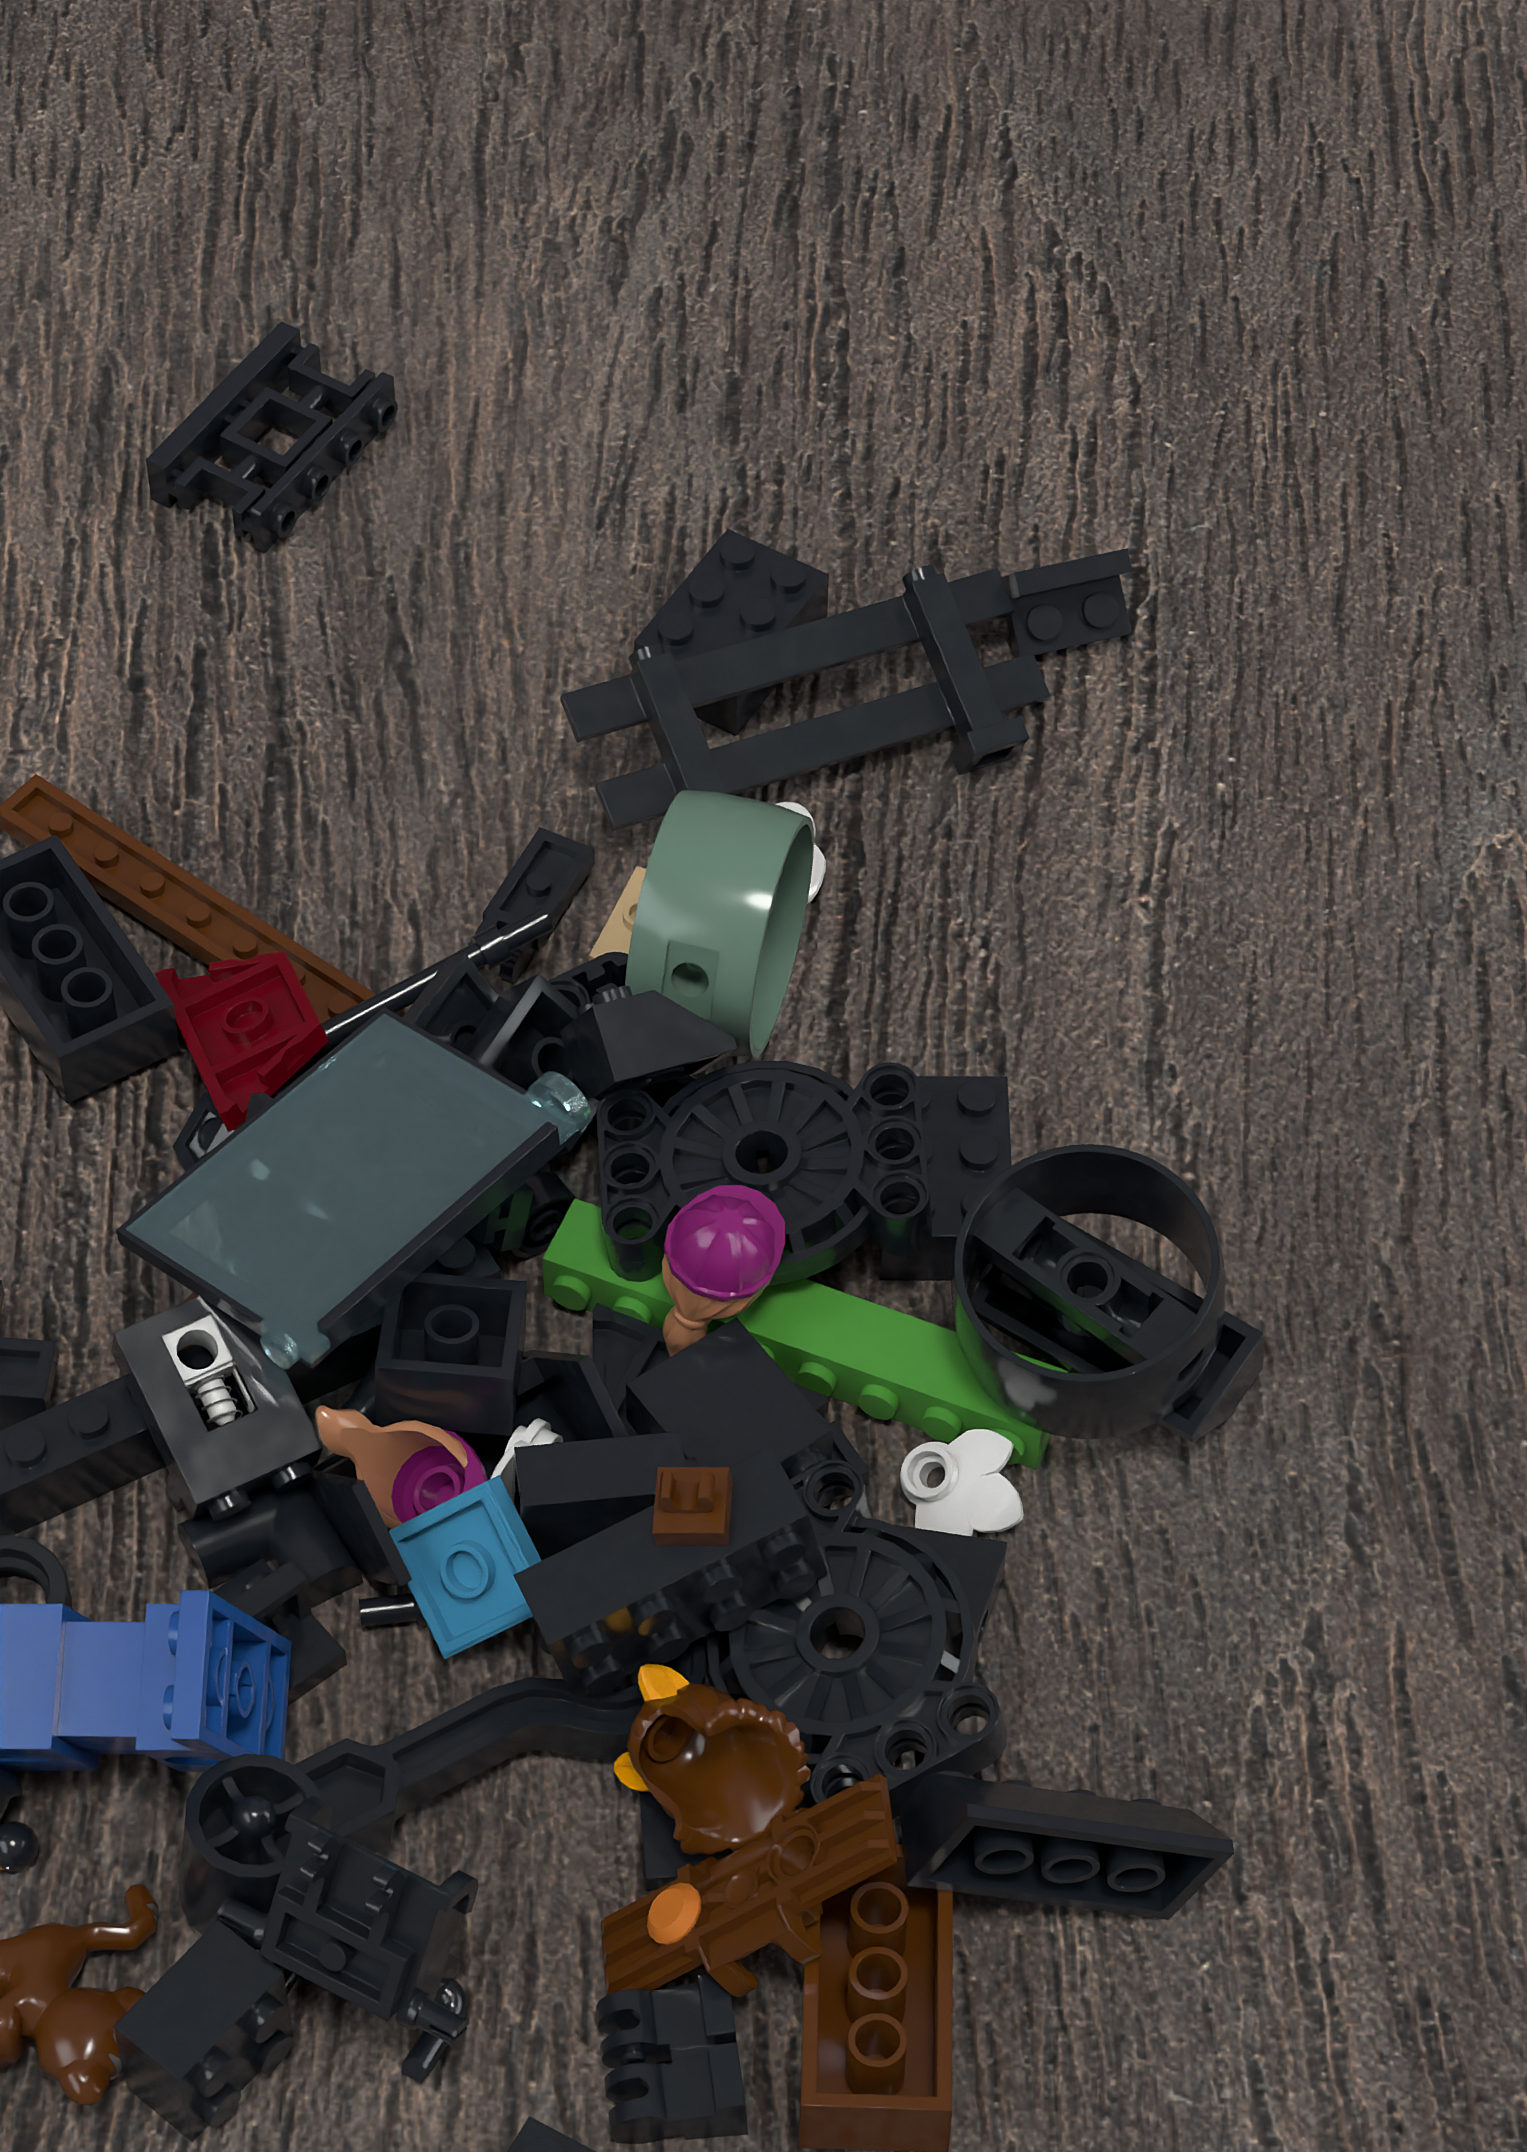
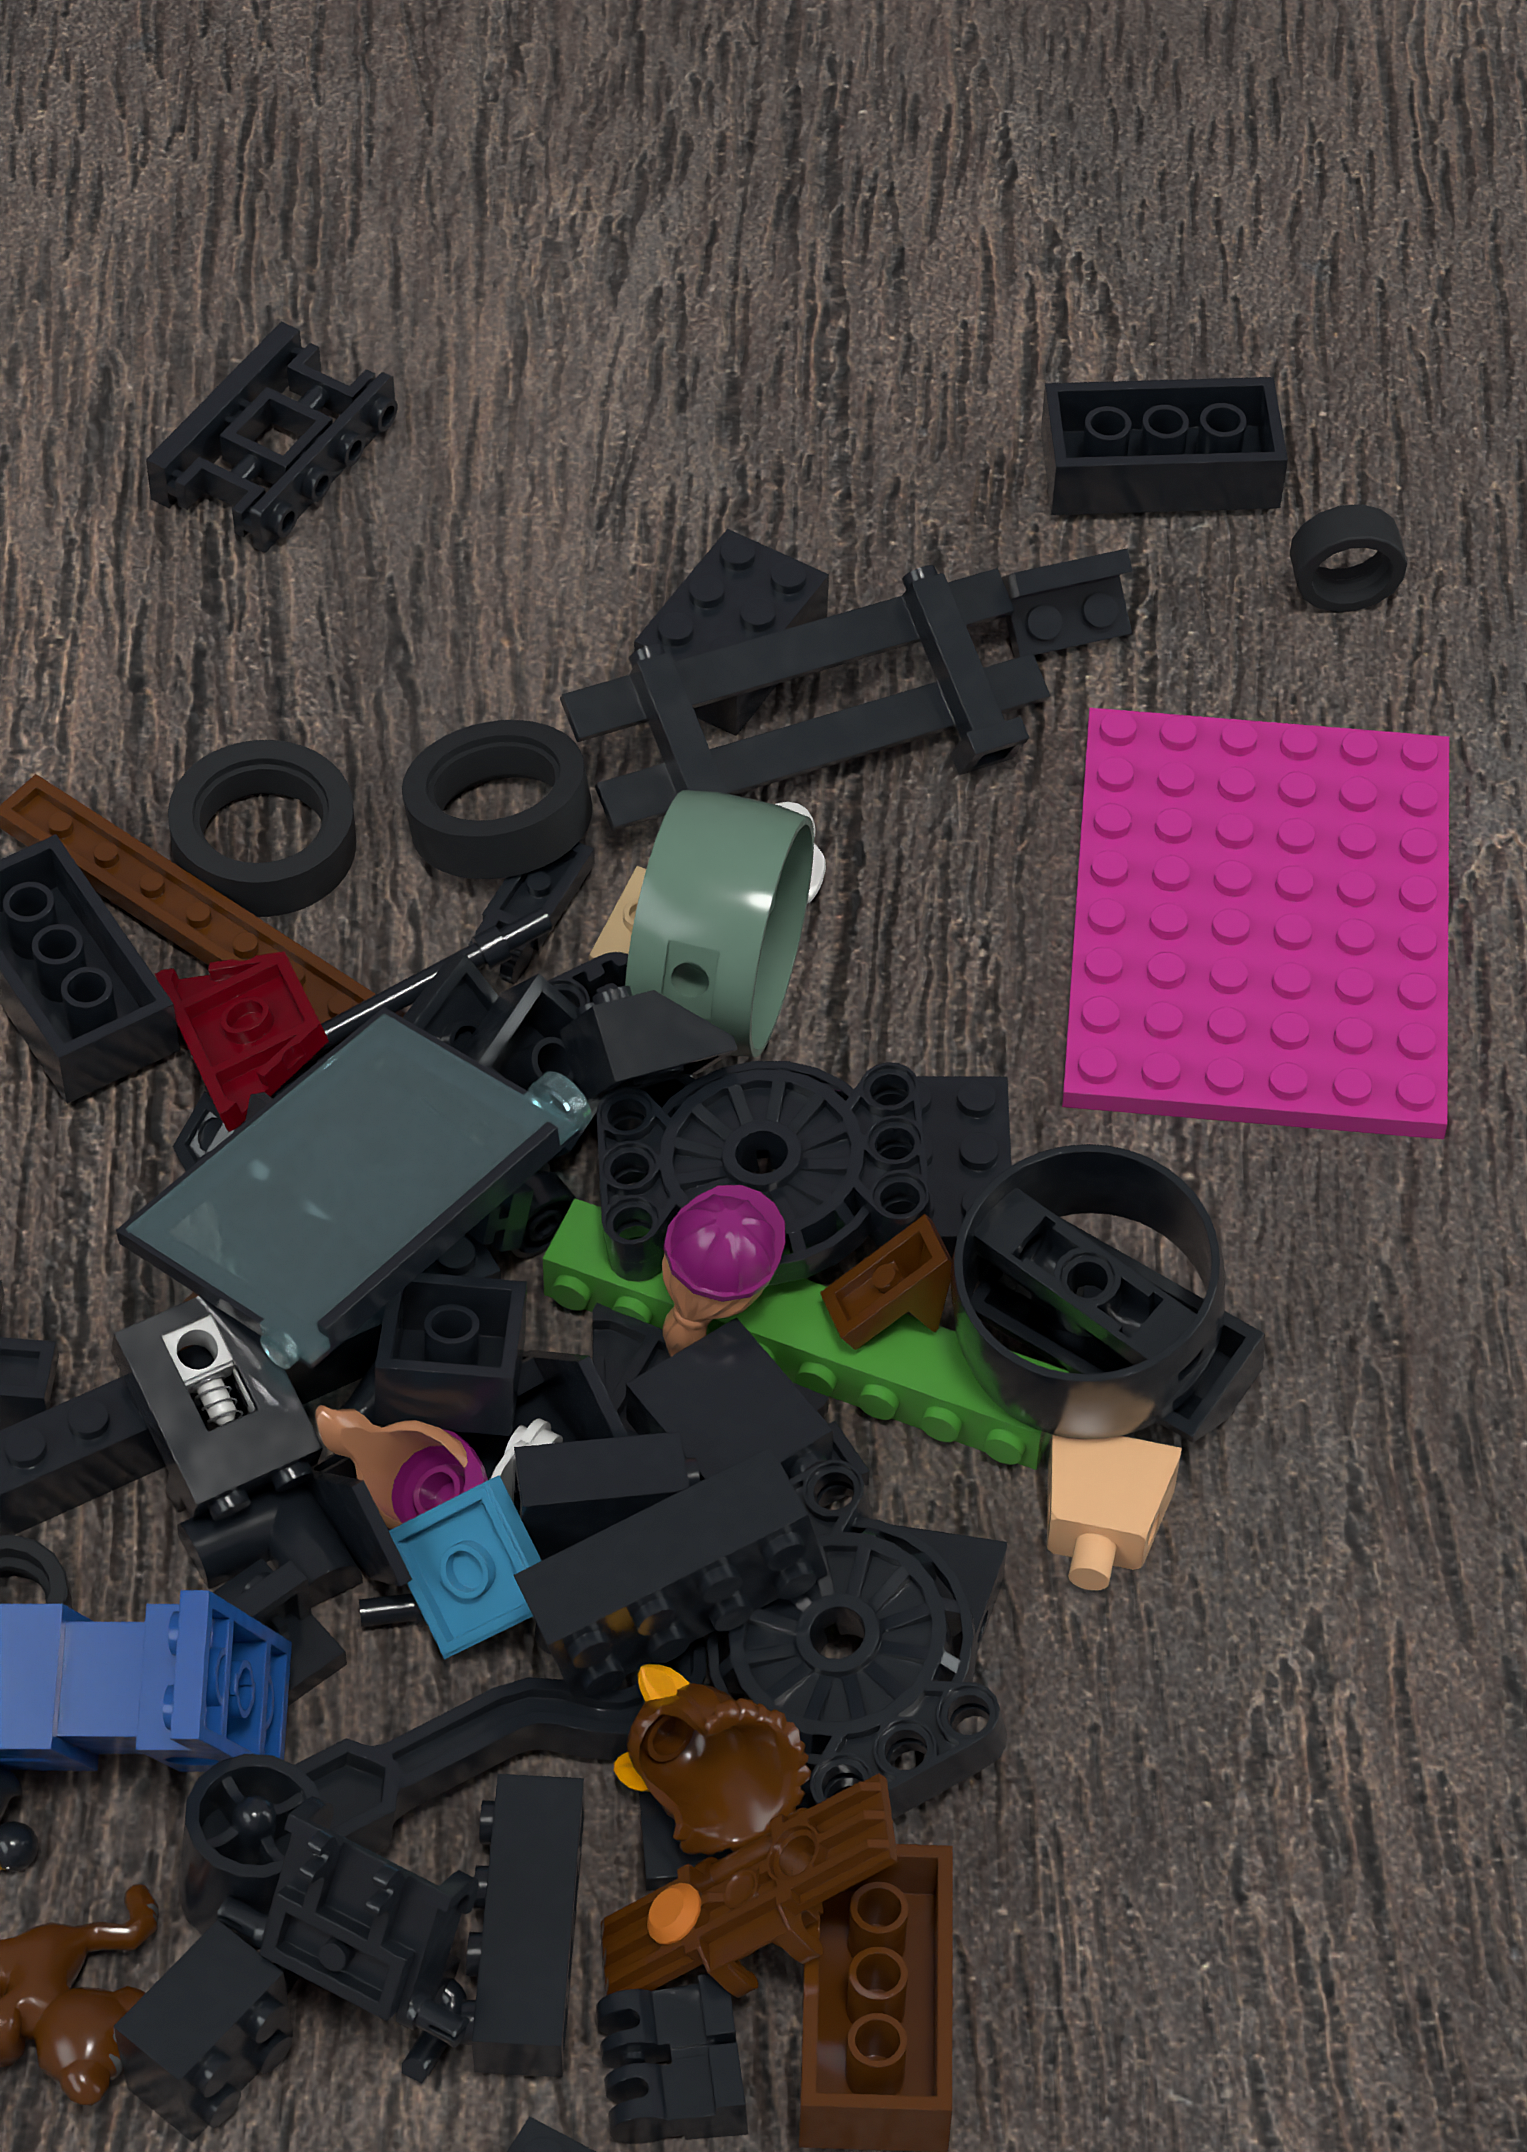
(255, 769): none -> black tyre
(505, 844): none -> black tyre
(527, 1925): none -> black brick
(692, 1506): reddish brown tile -> none
(897, 1278): none -> reddish brown slope
(973, 1489): white plate -> none
(1056, 1846): black slope -> none
(1107, 1503): none -> light nougat torso
(1163, 445): none -> black brick
(1261, 924): none -> dark pink plate
(1338, 531): none -> black tyre

